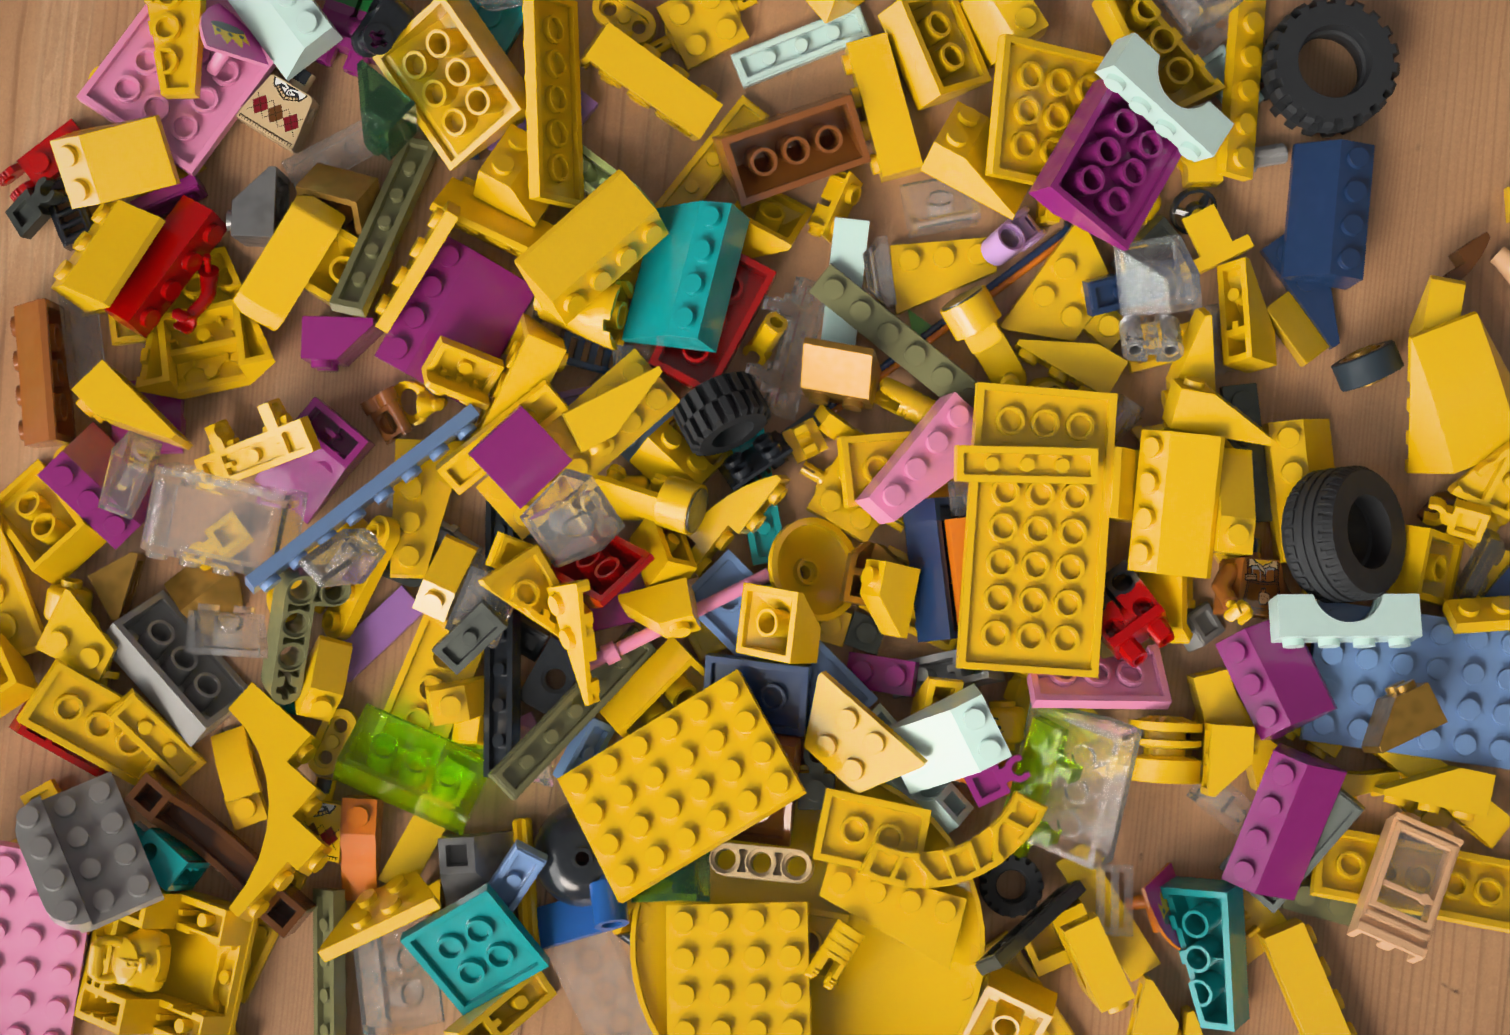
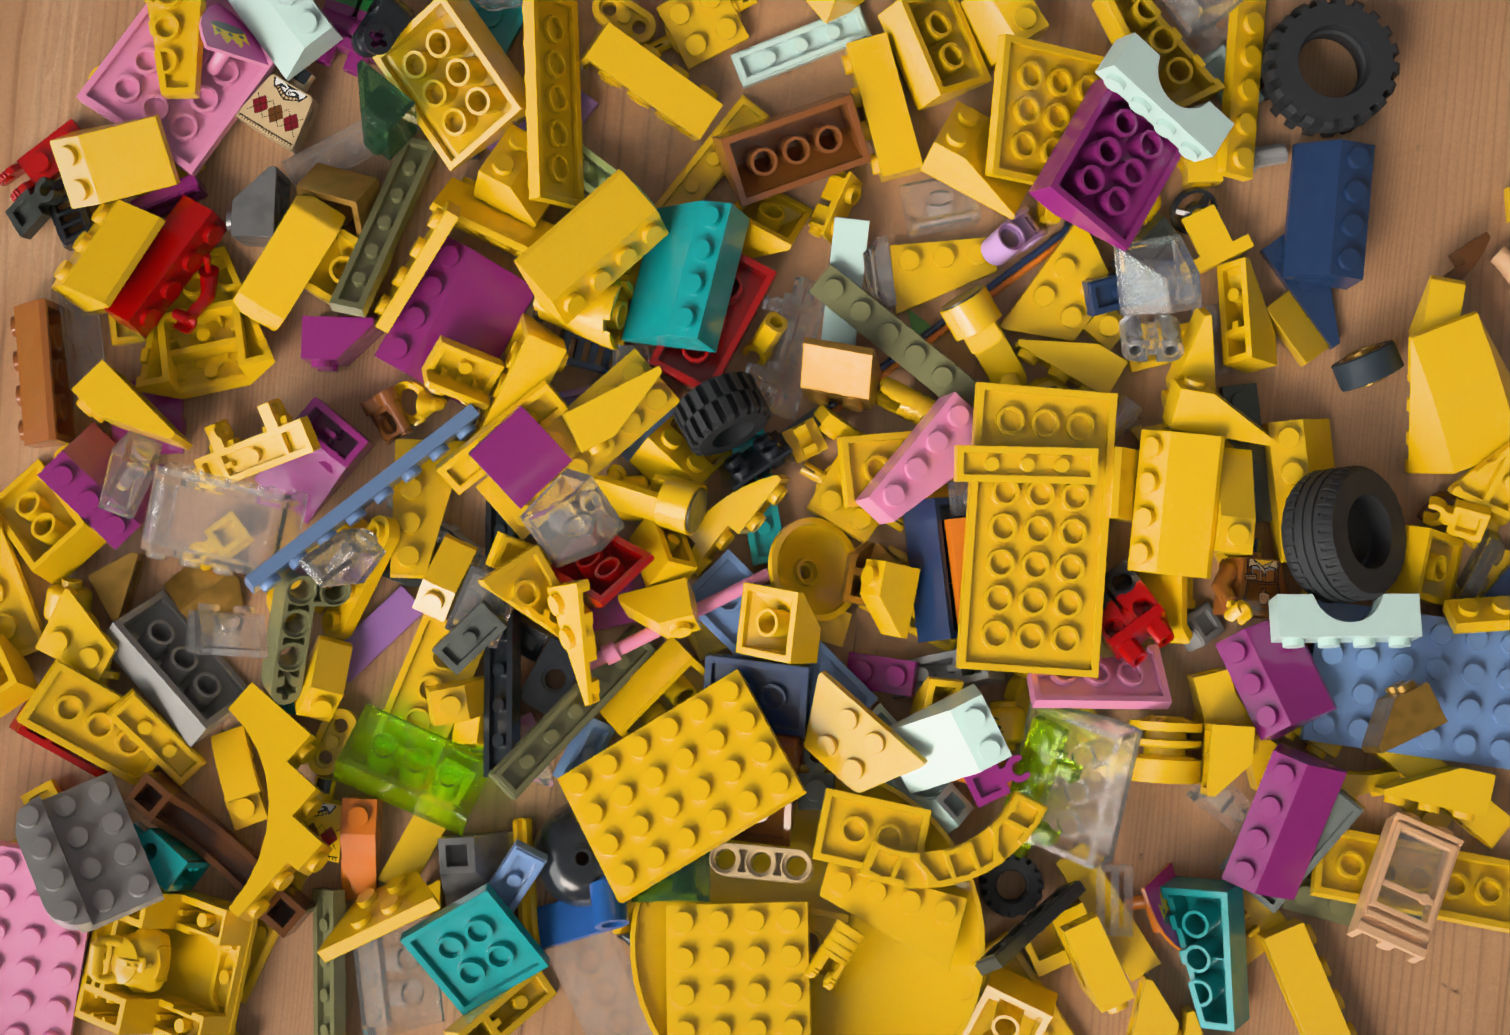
(863, 634): pearl dark grey plate -> none

